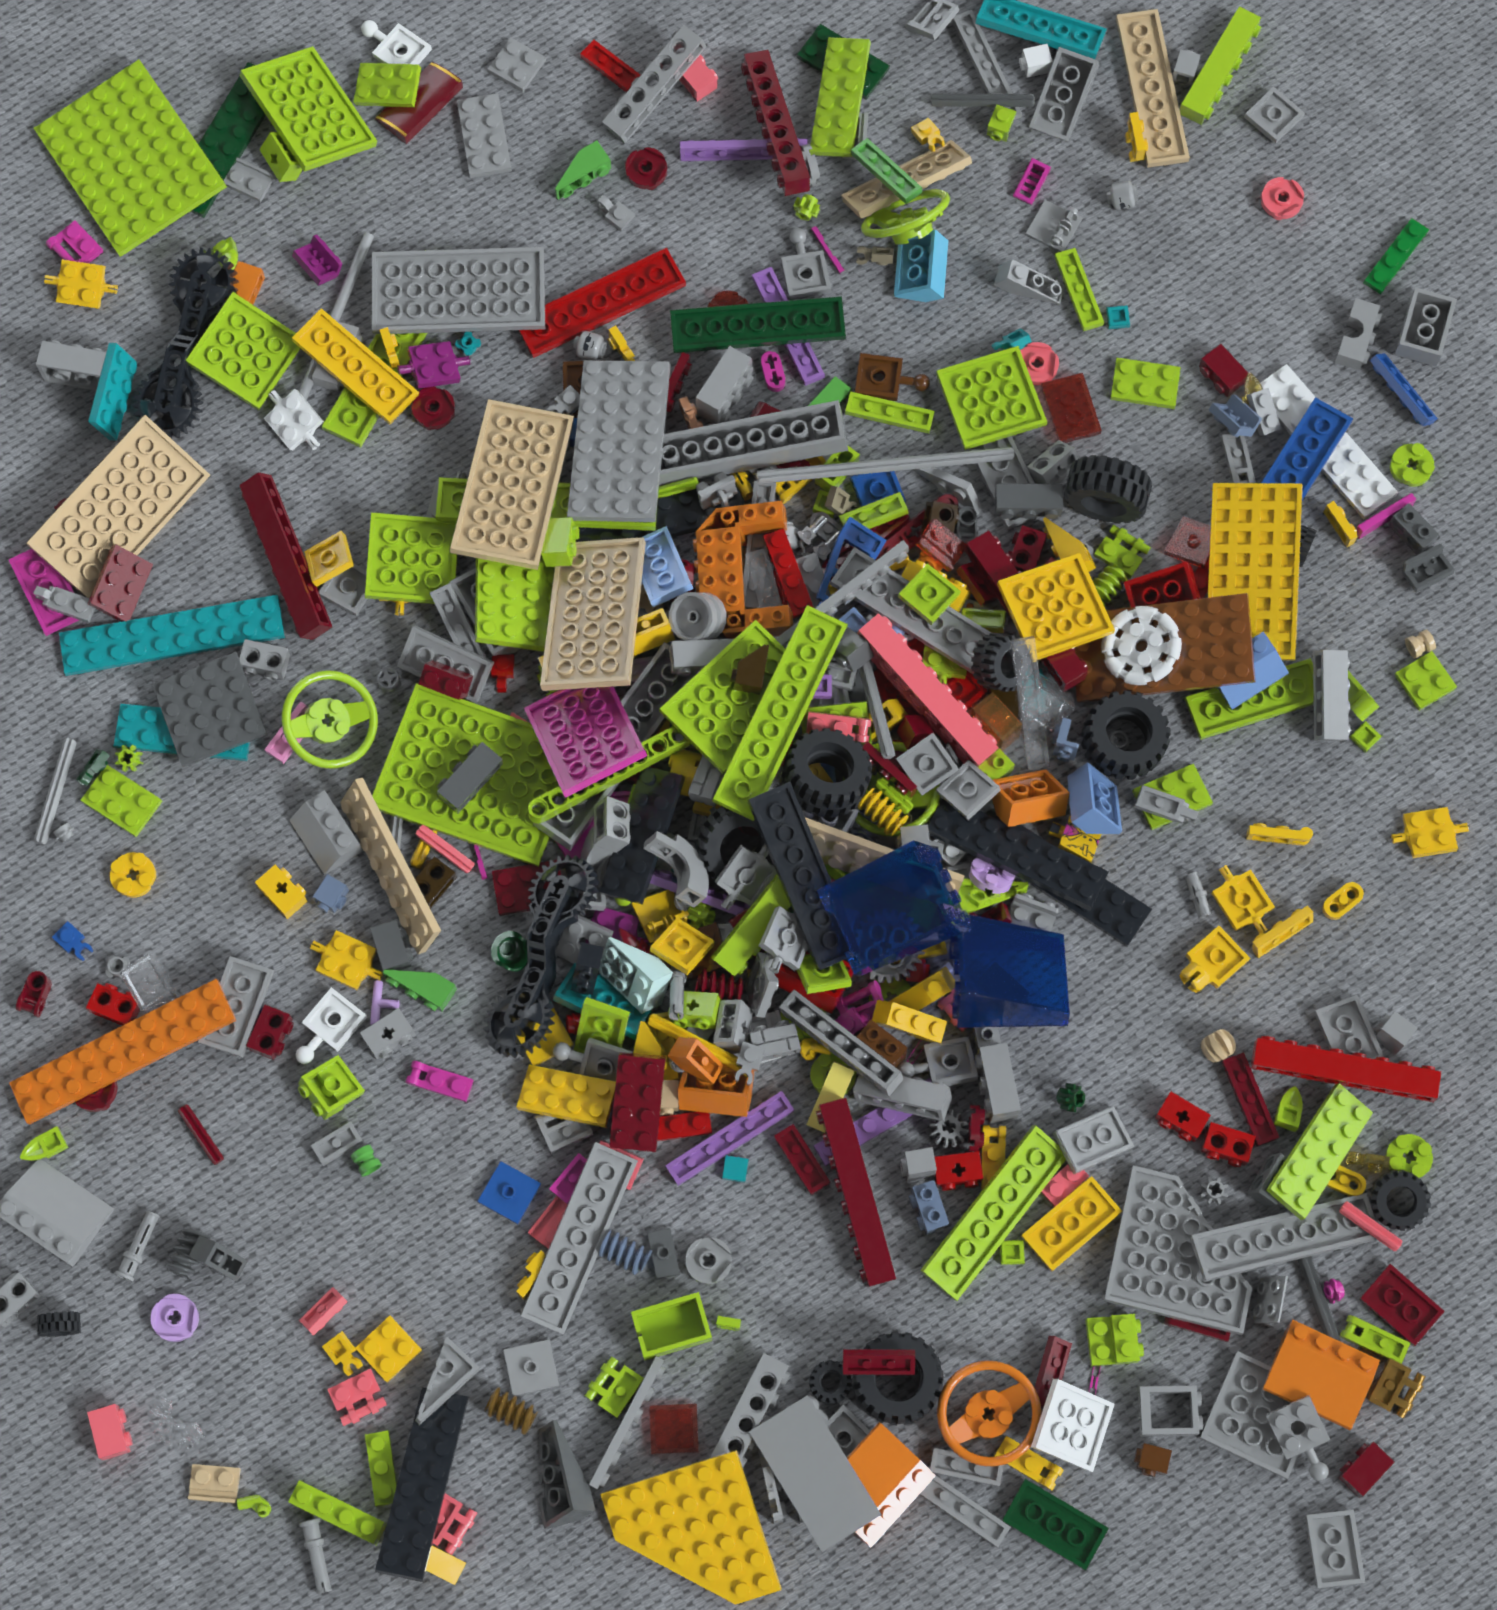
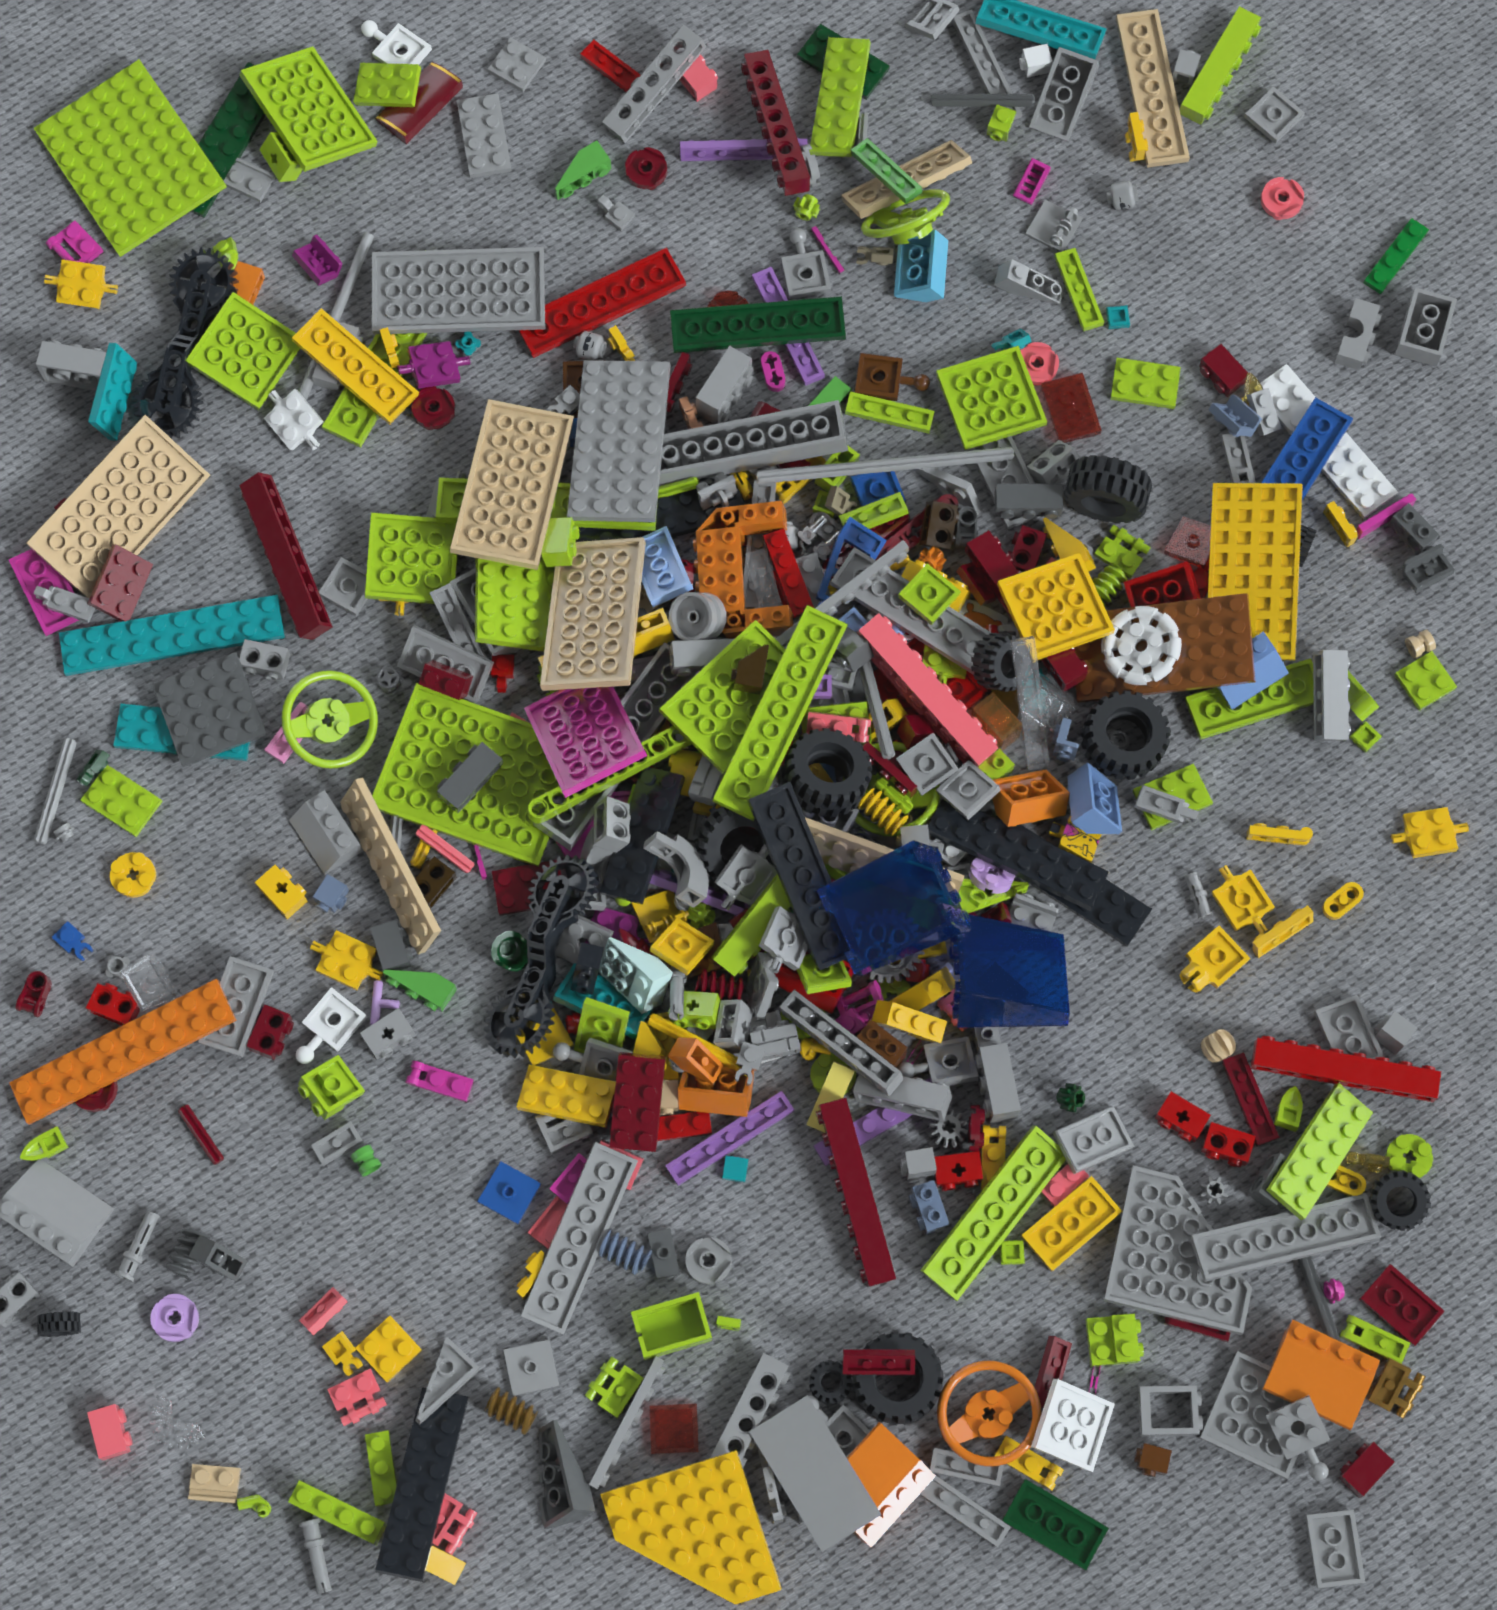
(123, 755): lime gear -> none
(328, 558): yellow plate -> none
(802, 1159): dark red plate -> none
(928, 133): yellow plate -> none
(941, 544): clear red plate -> none
(988, 619): lime tile -> none
(1270, 1300): light grey hinge -> none
(1370, 1226): coral axle -> none
(1408, 396): blue plate -> none
(1414, 453): lime plate -> none

